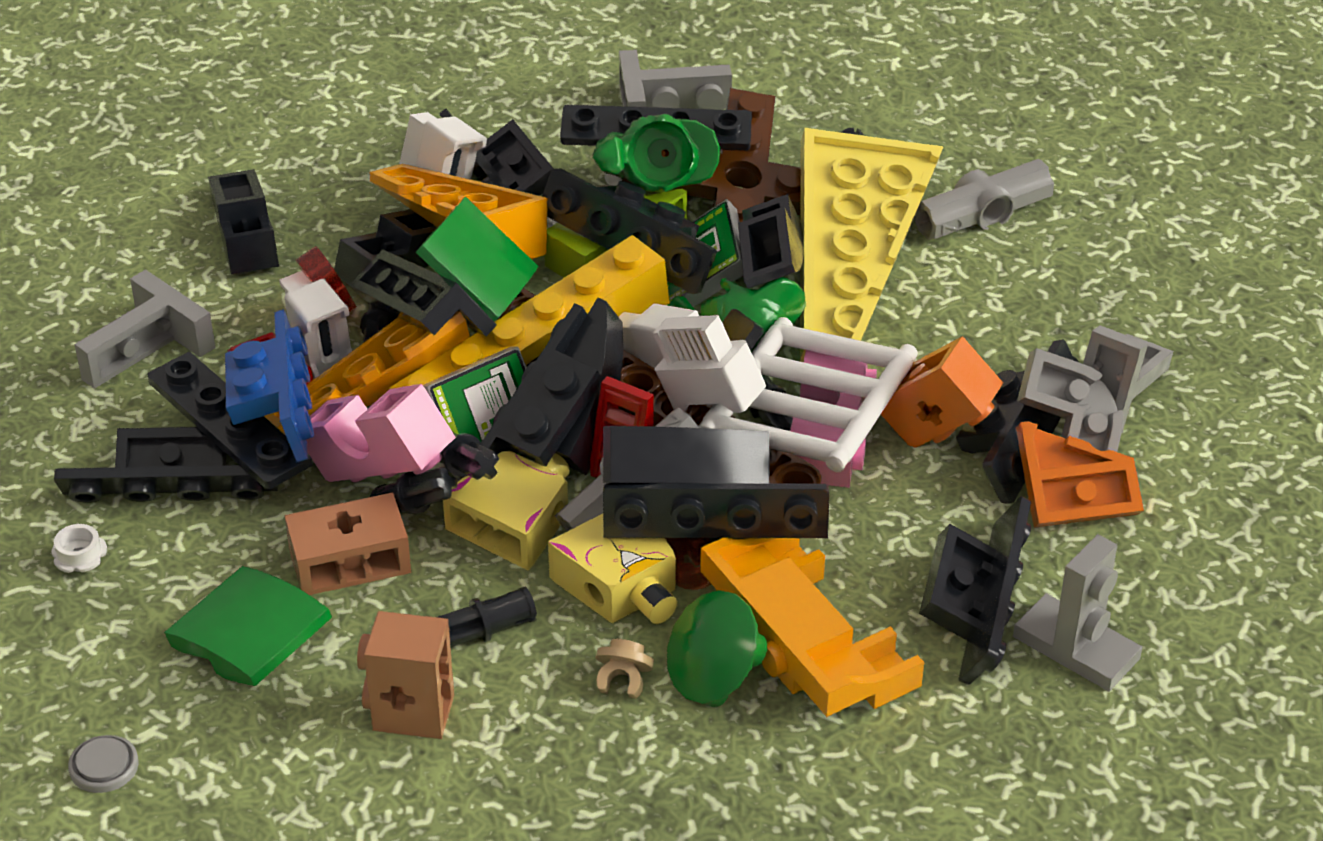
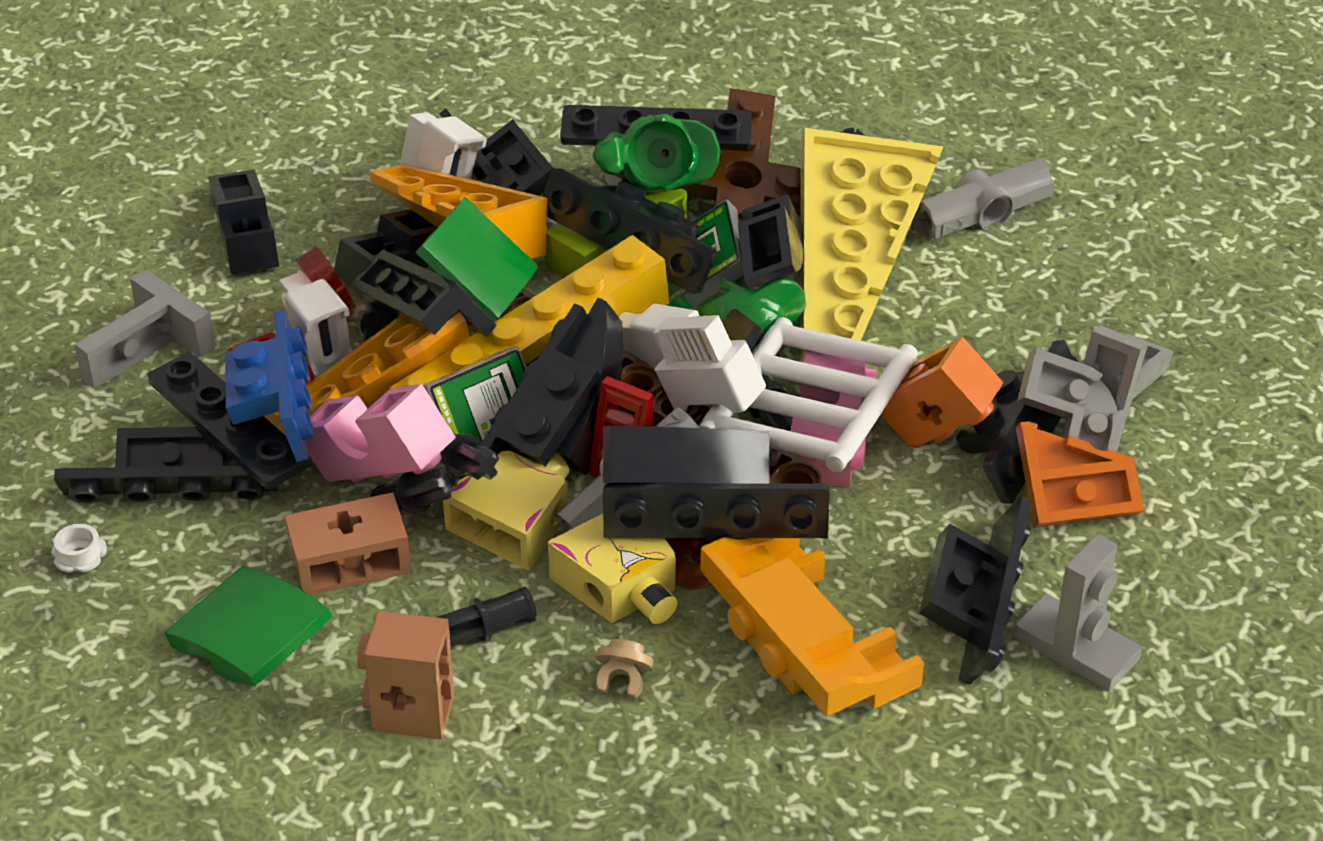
(103, 763): light grey piece -> none
(673, 87): light grey bracket -> none
(714, 647): green dish -> none

